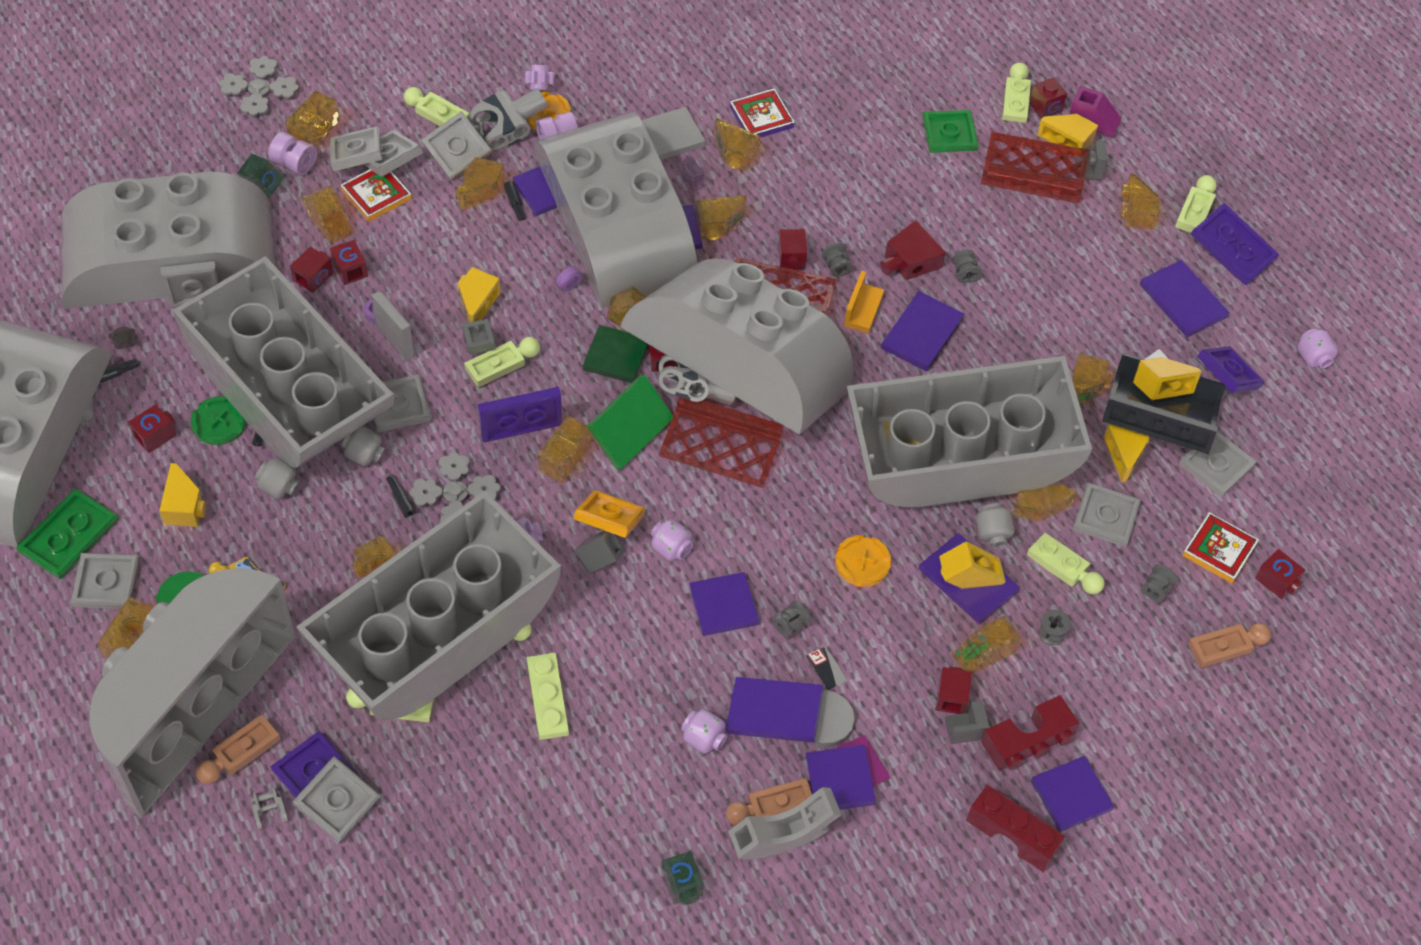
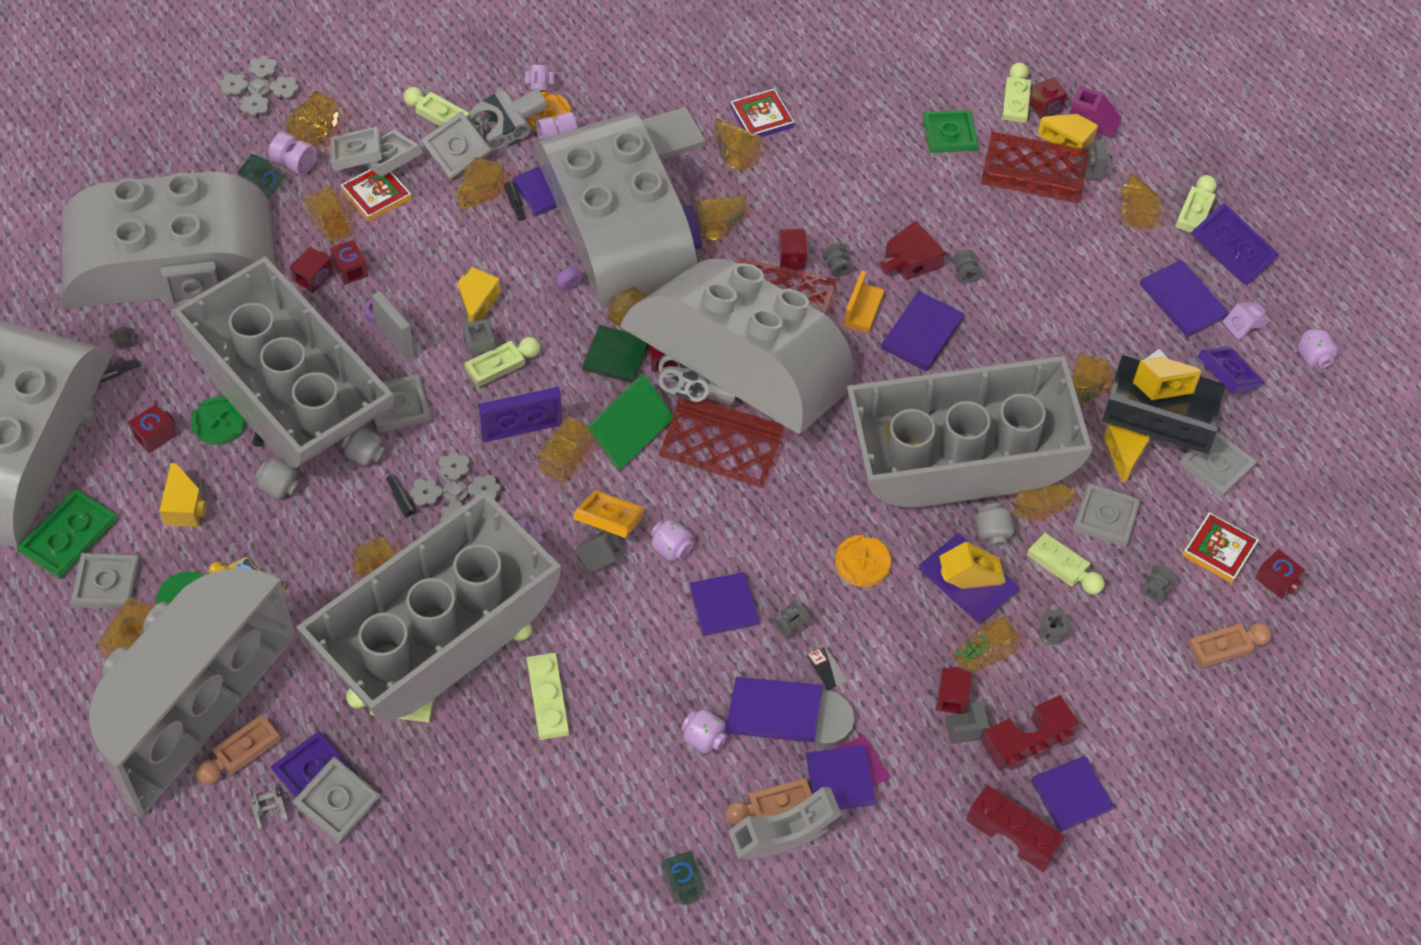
(1244, 317): none -> lavender bracket

